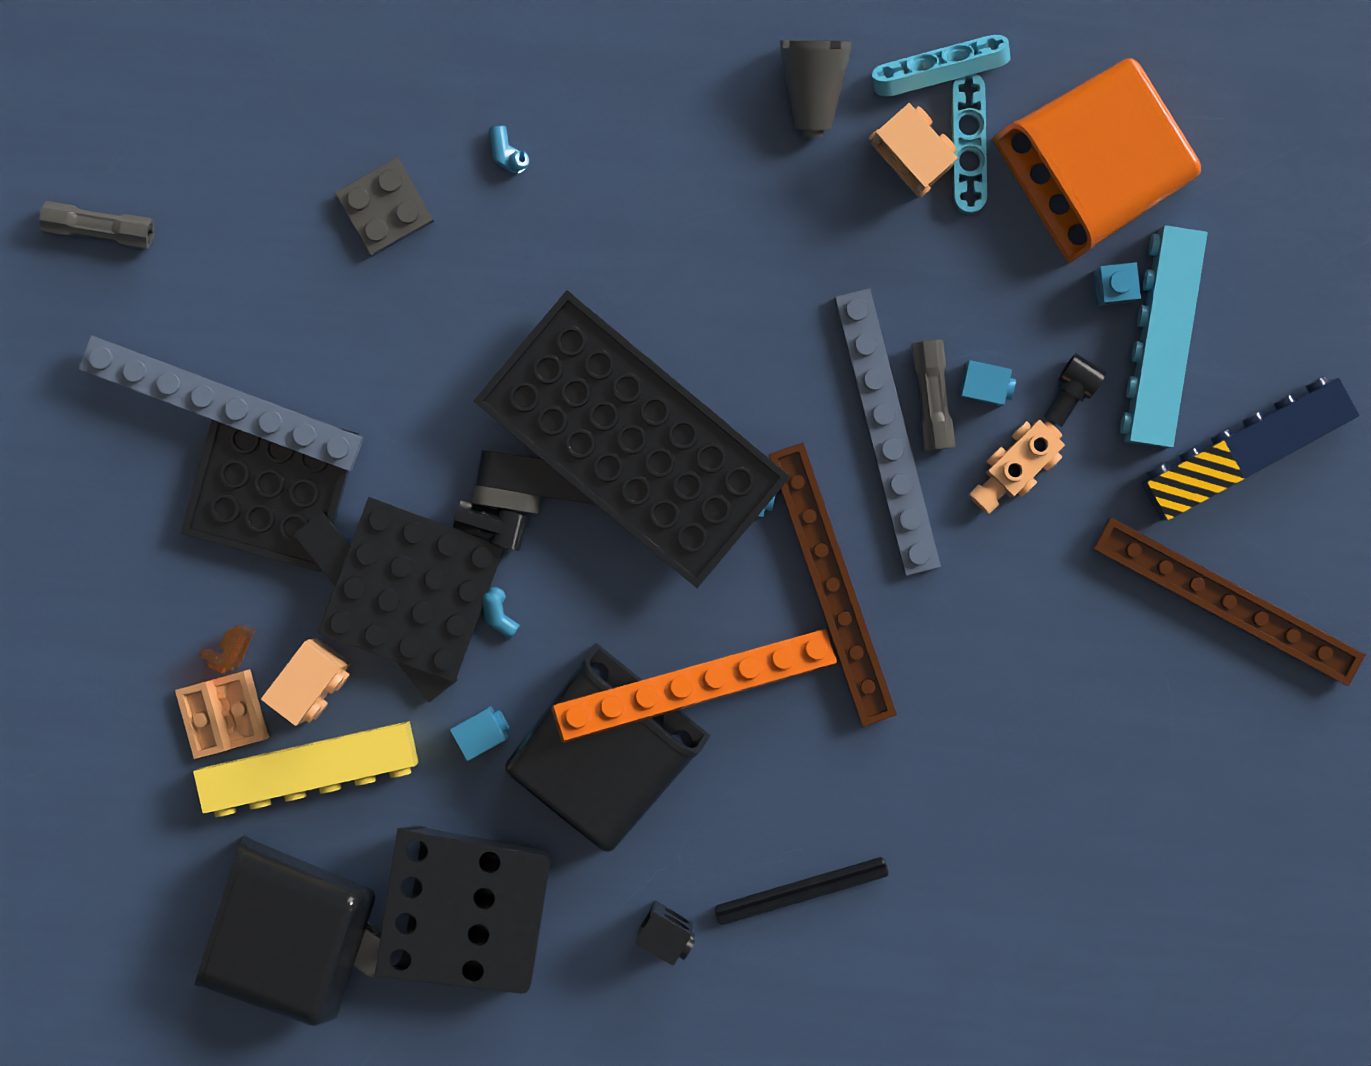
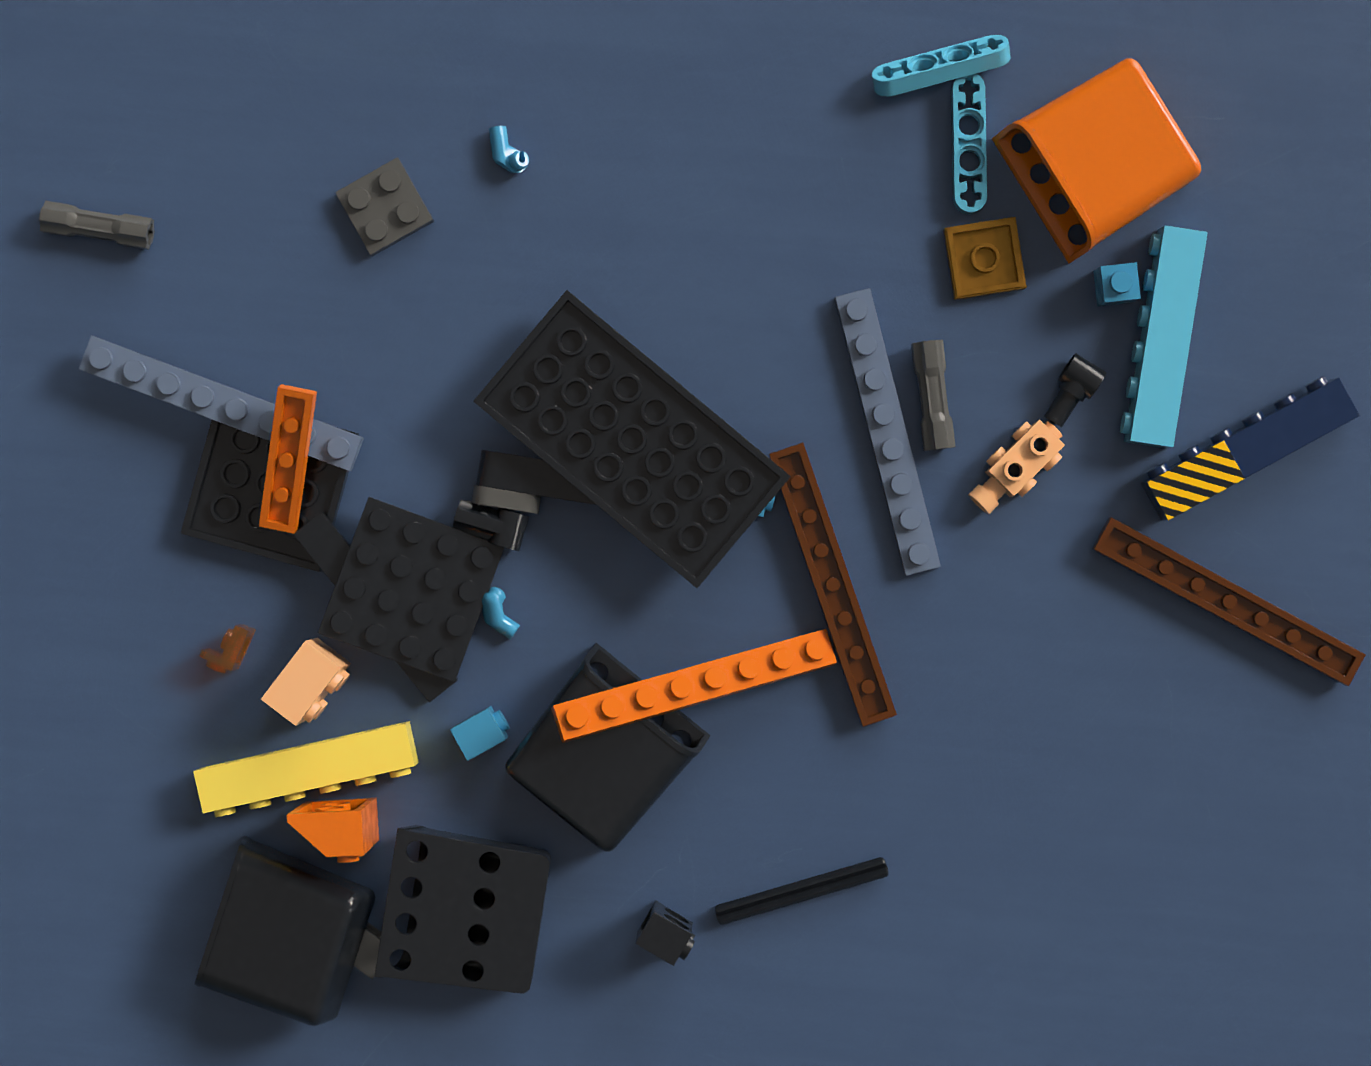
(222, 714): light nougat slope -> none
(287, 458): none -> orange plate
(338, 826): none -> orange slope
(814, 81): dark grey cone -> none
(914, 149): light nougat brick -> none
(984, 258): none -> pearl gold tile
(986, 383): dark azure brick -> none

